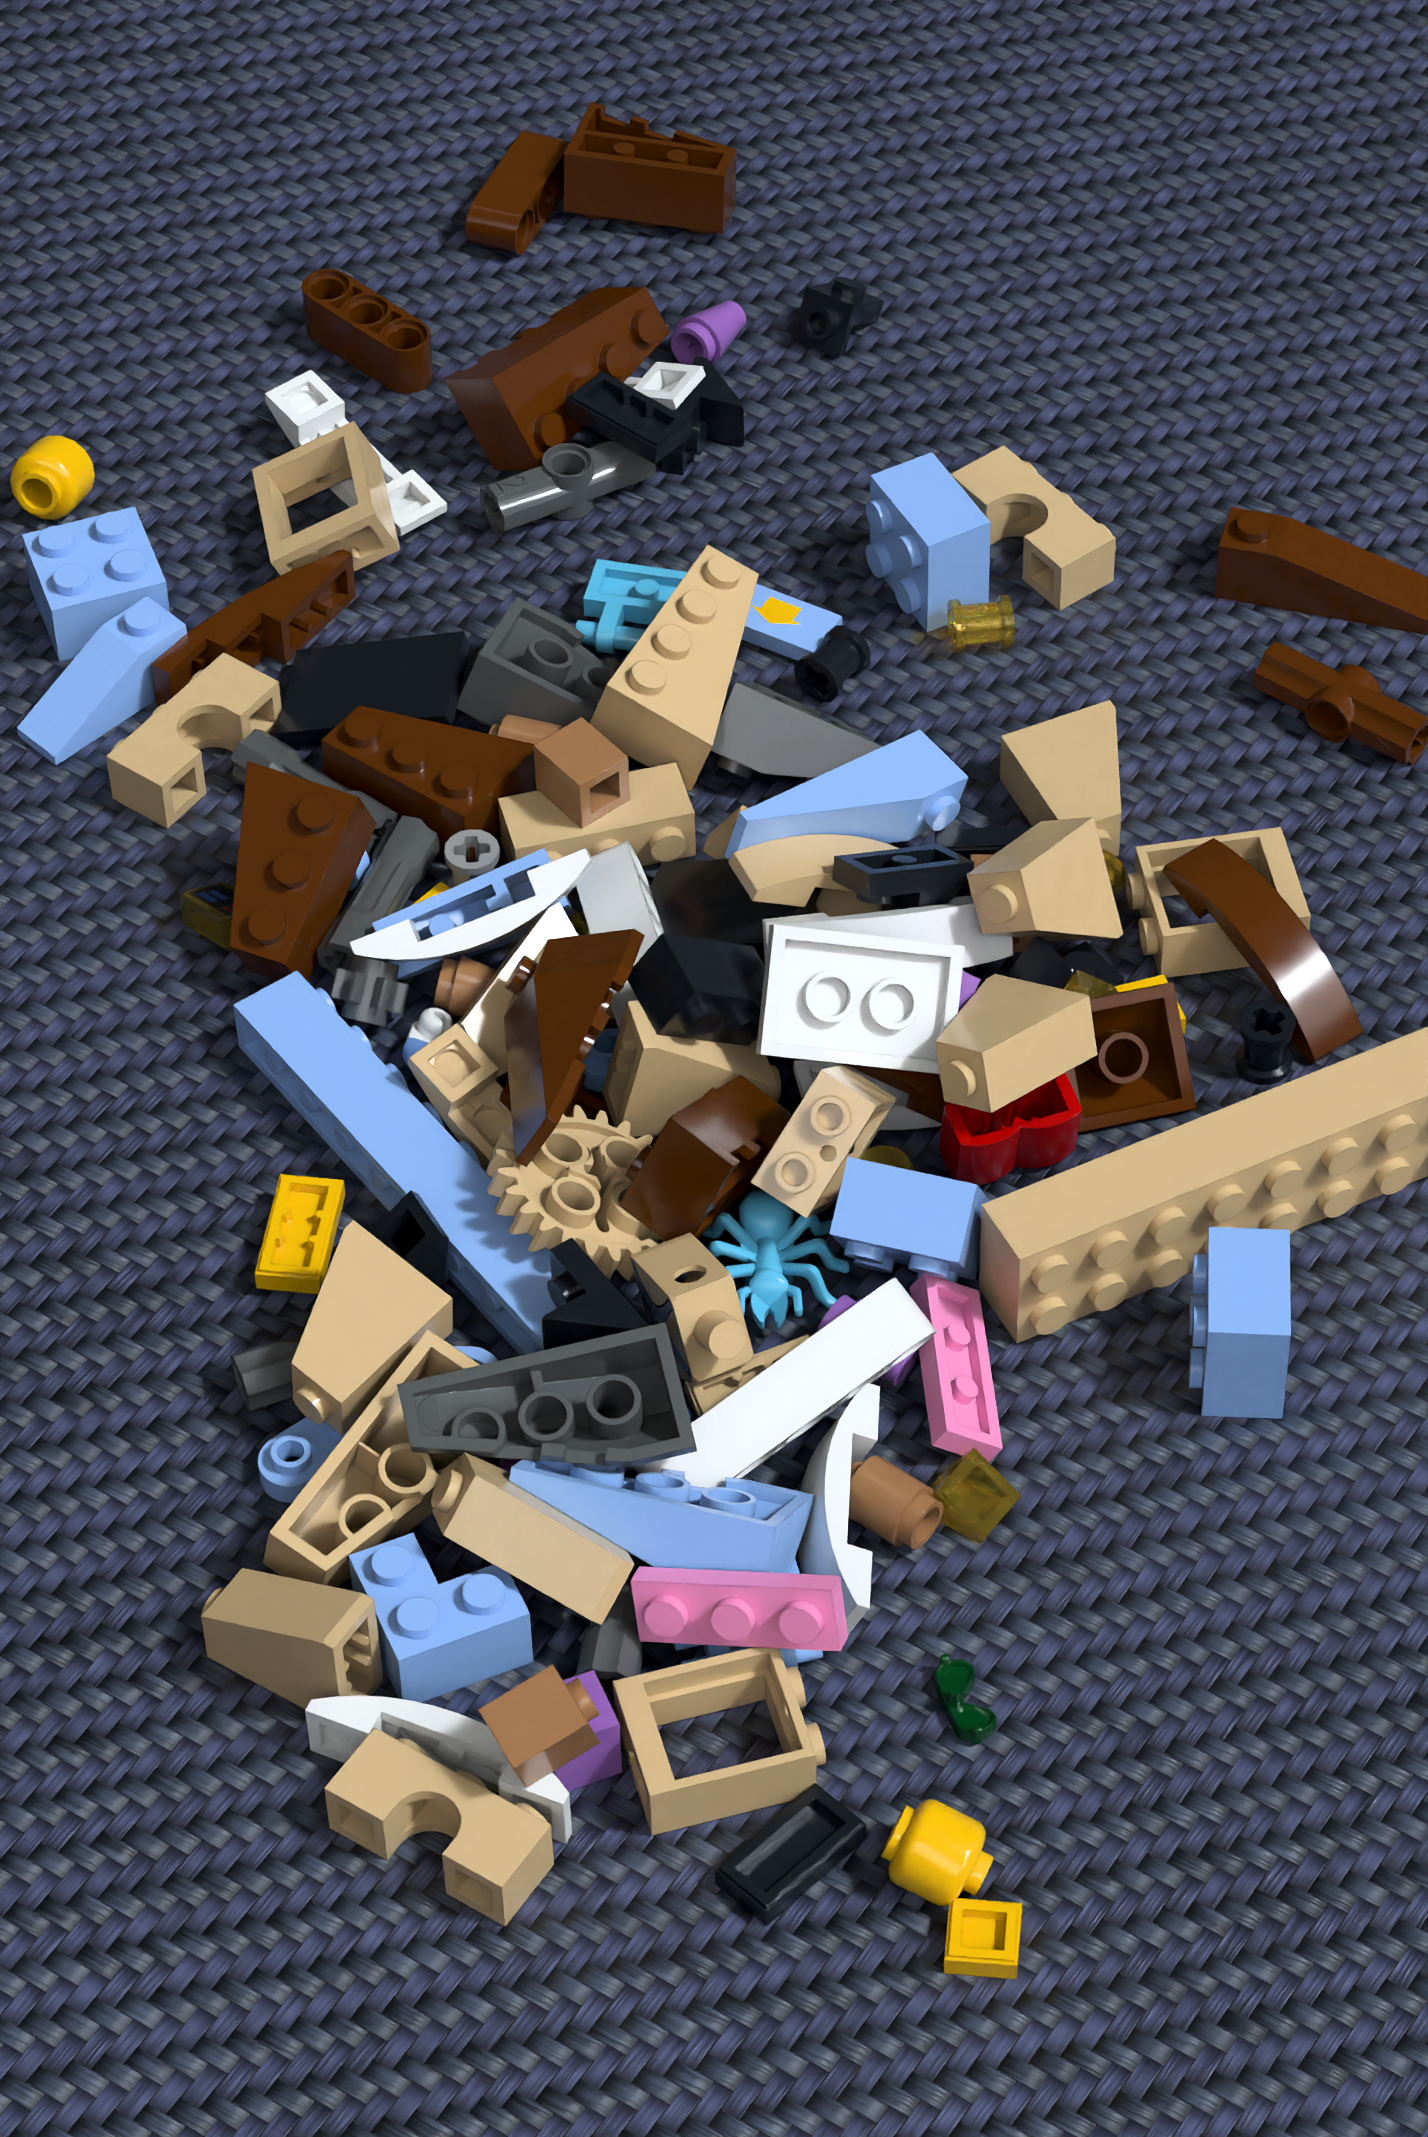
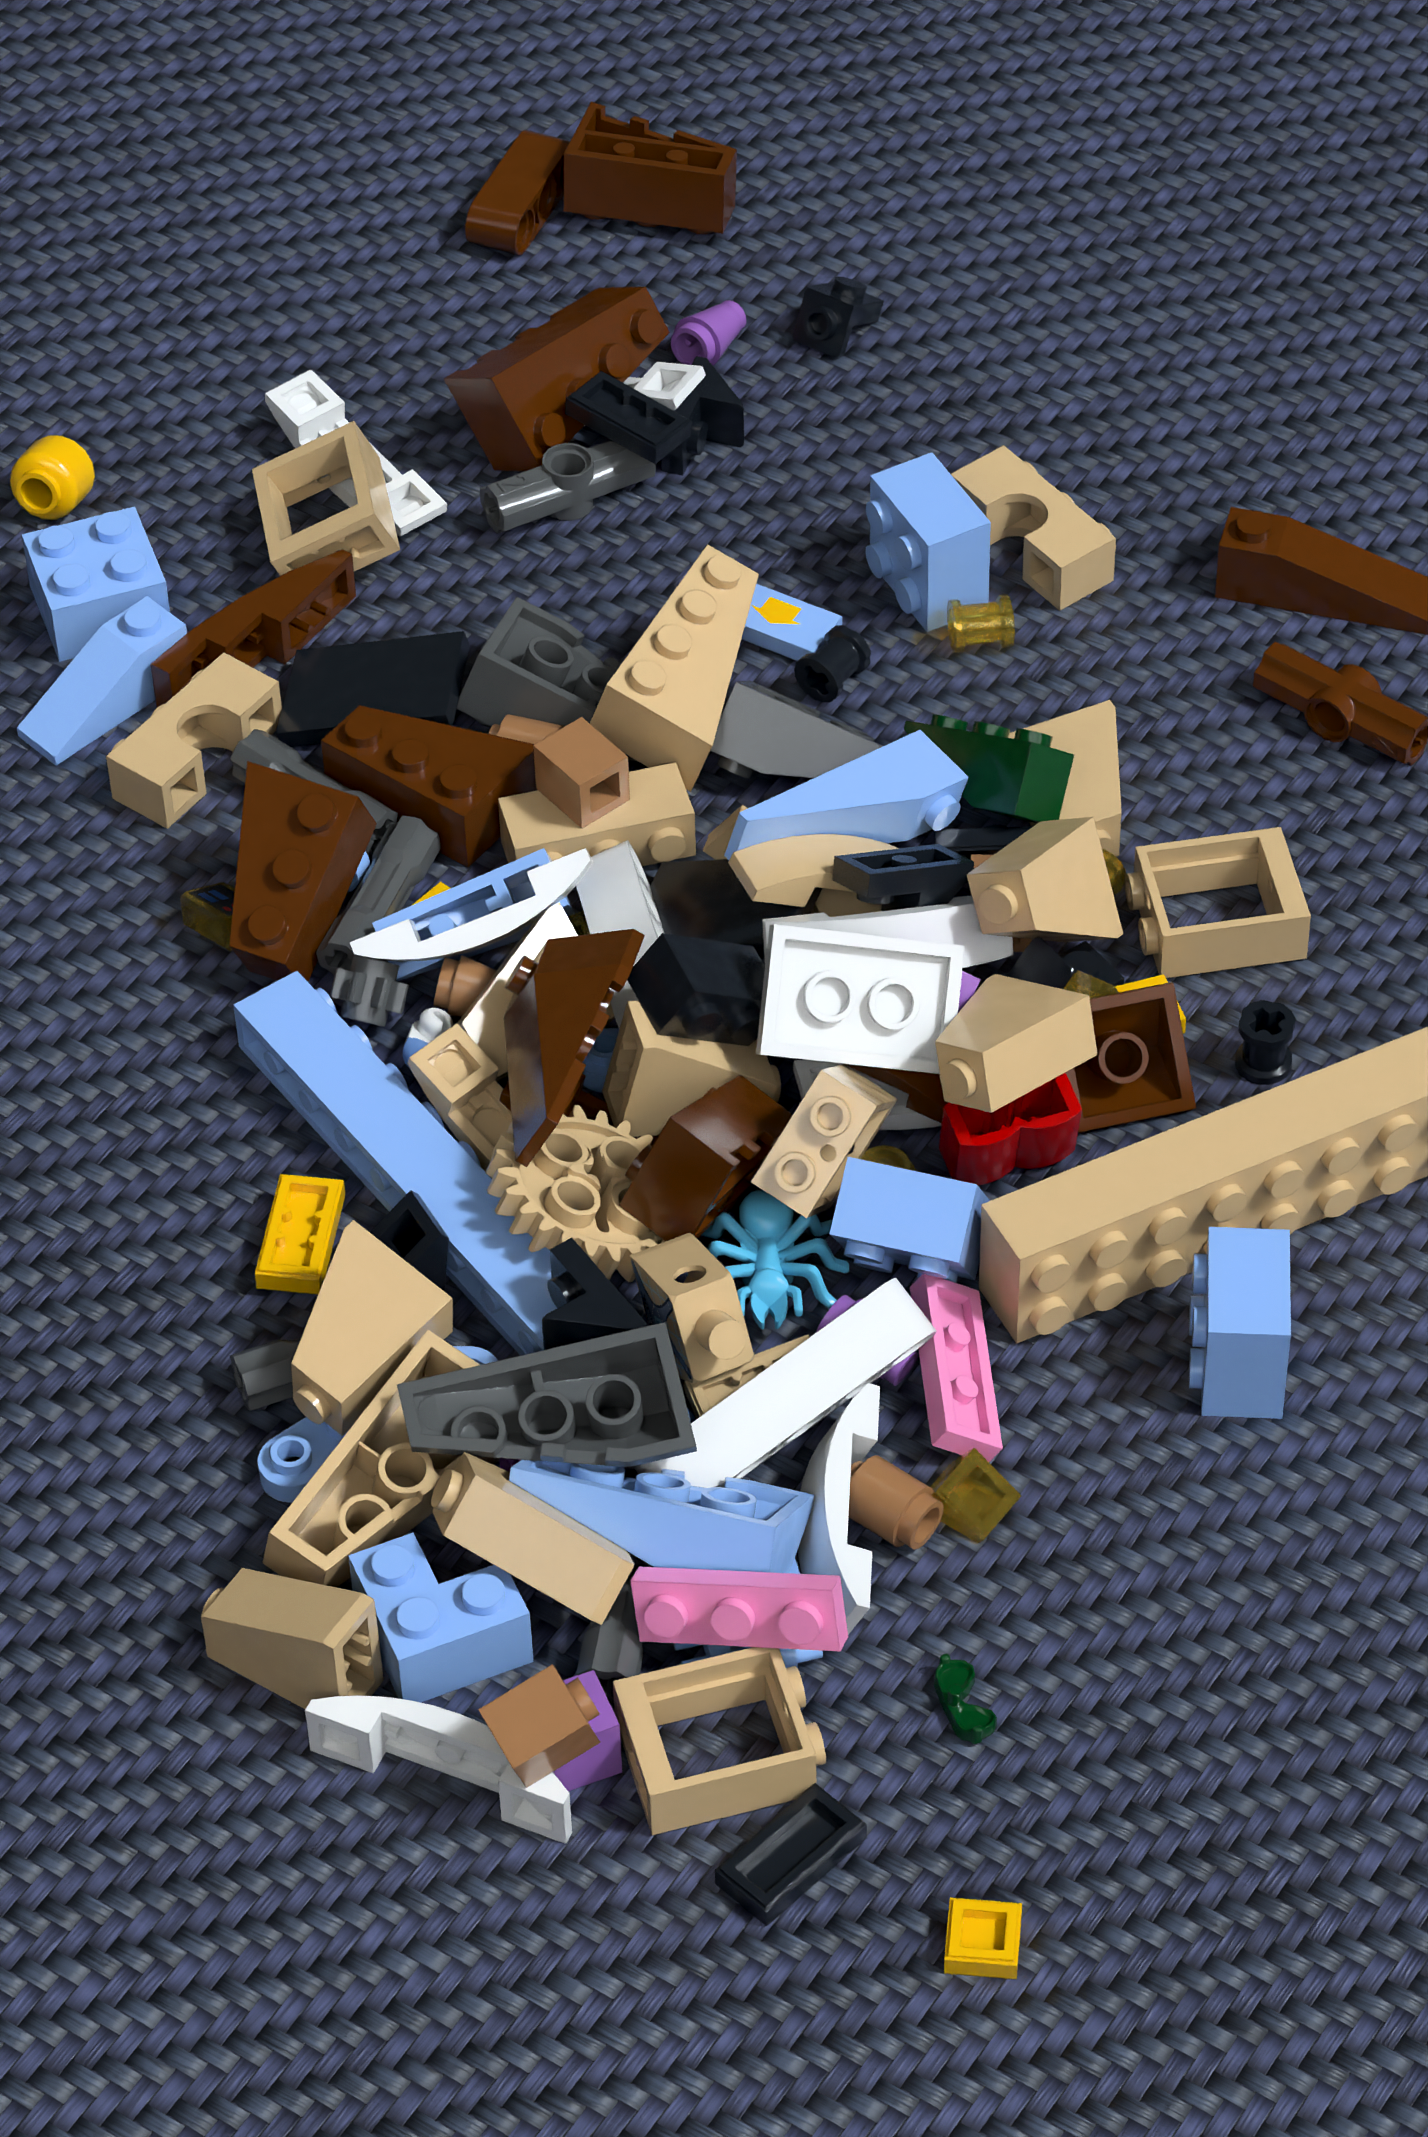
(367, 331): reddish brown beam -> none
(398, 1791): tan arch -> none
(457, 855): light grey bush -> none
(622, 594): medium azure plate -> none
(937, 1852): yellow head -> none
(1005, 775): none -> dark green slope
(1272, 943): reddish brown slope -> none

